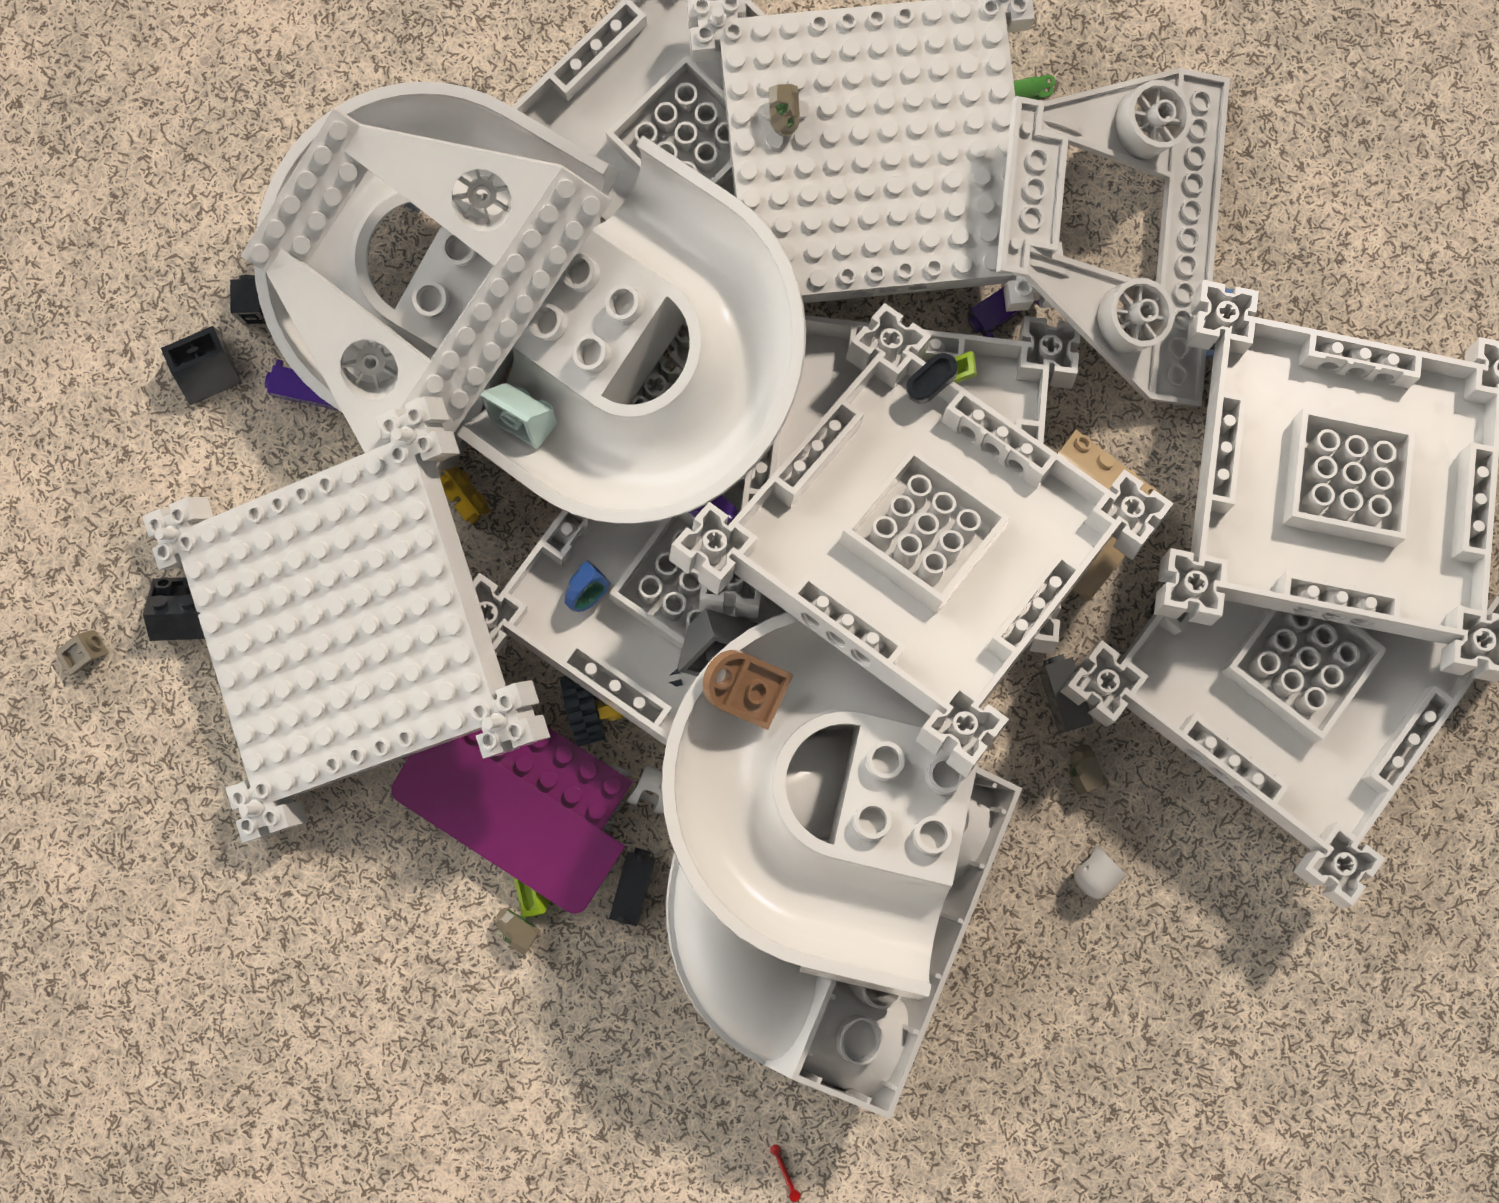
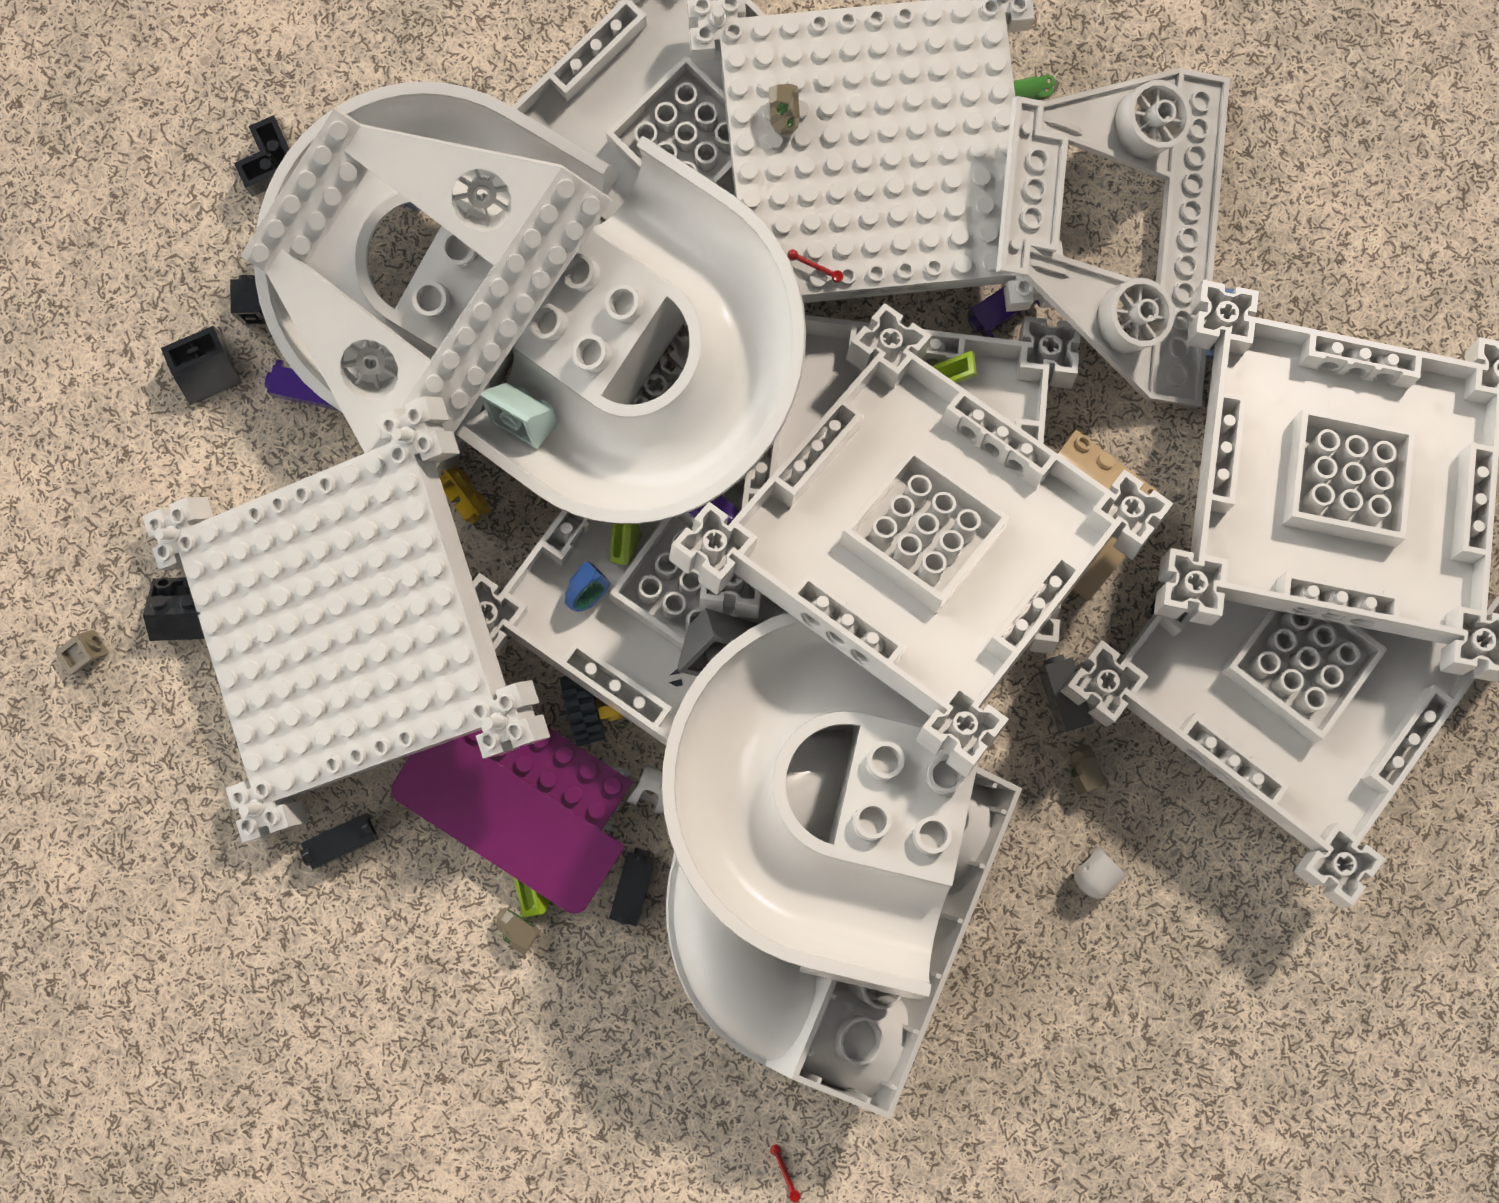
(258, 169): none -> black brick
(338, 841): none -> black brick
(624, 542): none -> lime slope
(749, 689): medium nougat tile -> none
(837, 276): none -> red hinge
(932, 378): black tile -> none

